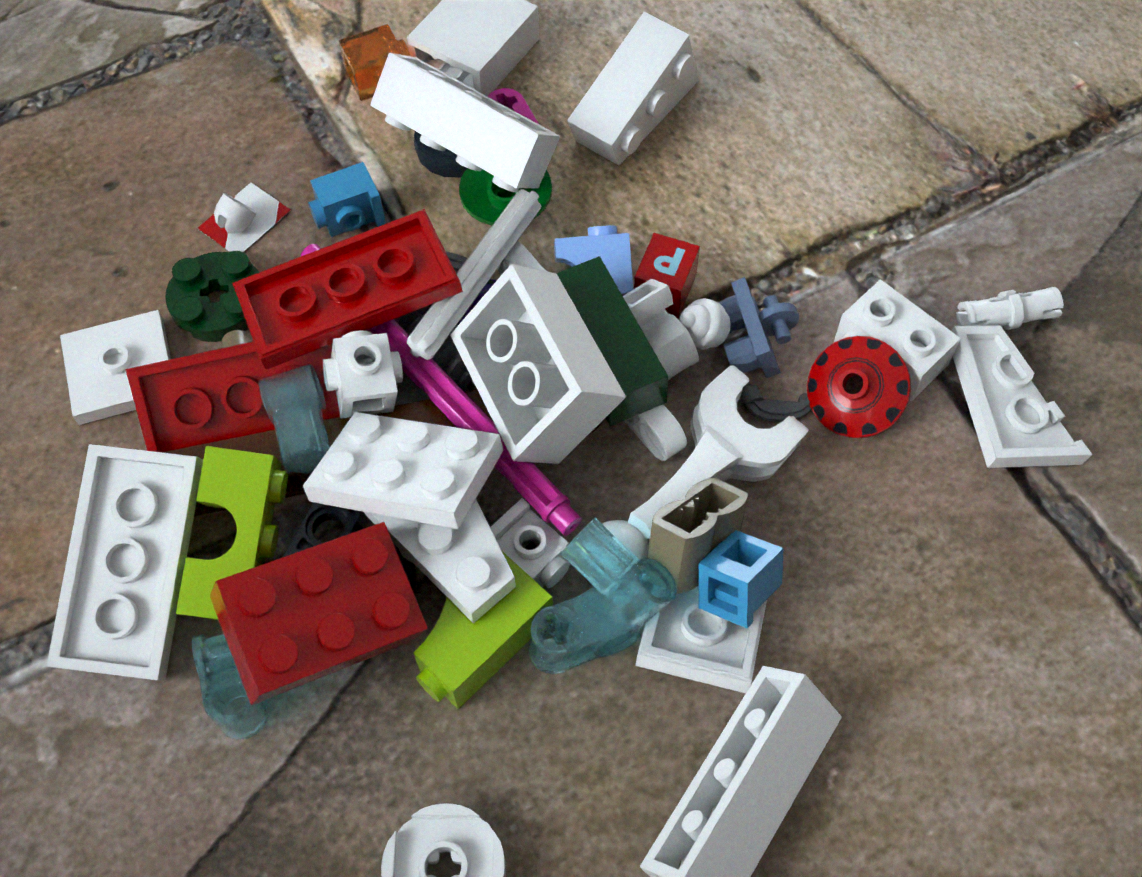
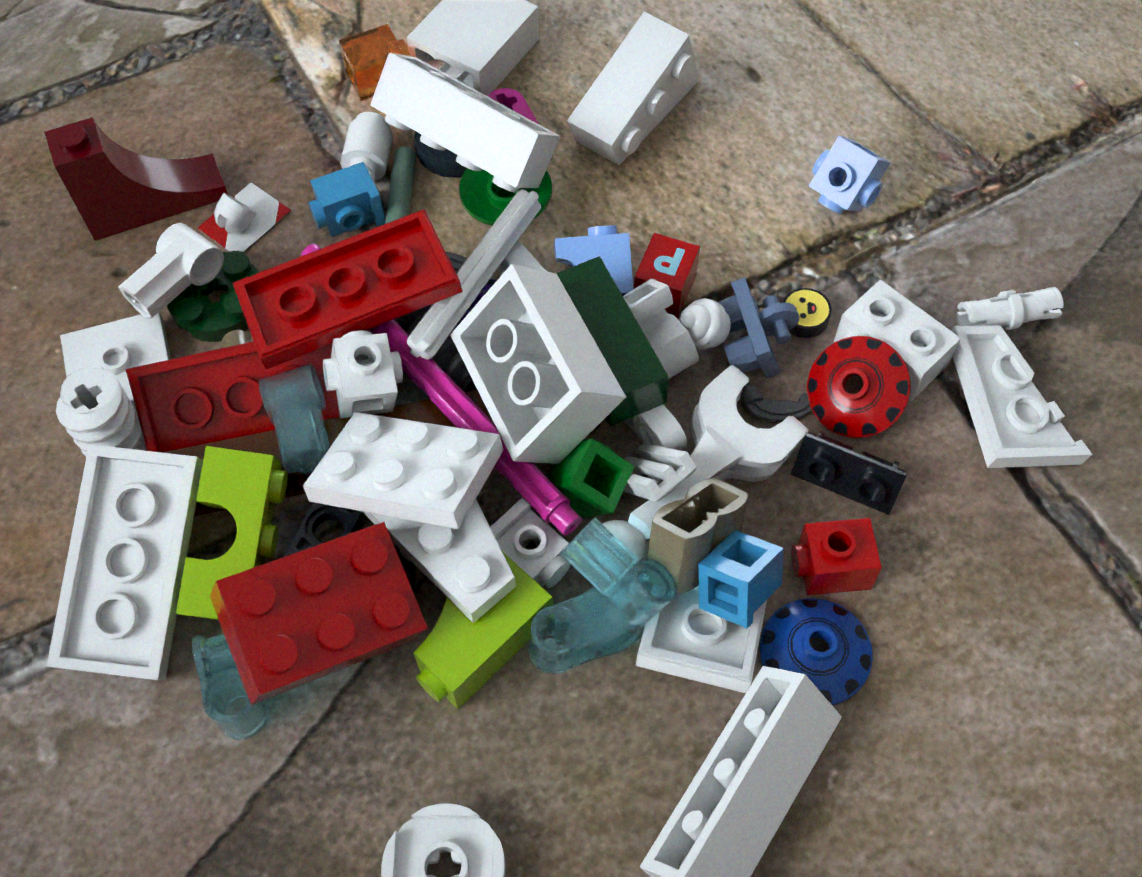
(98, 411): none -> white piece
(126, 189): none -> dark red arch
(180, 260): none -> white piece
(370, 142): none -> white brick
(401, 184): none -> sand green piece
(592, 478): none -> green brick
(658, 463): none -> white tile
(813, 312): none -> tile
(836, 672): none -> blue dish
(837, 556): none -> red brick
(847, 473): none -> black hinge
(848, 176): none -> light blue brick

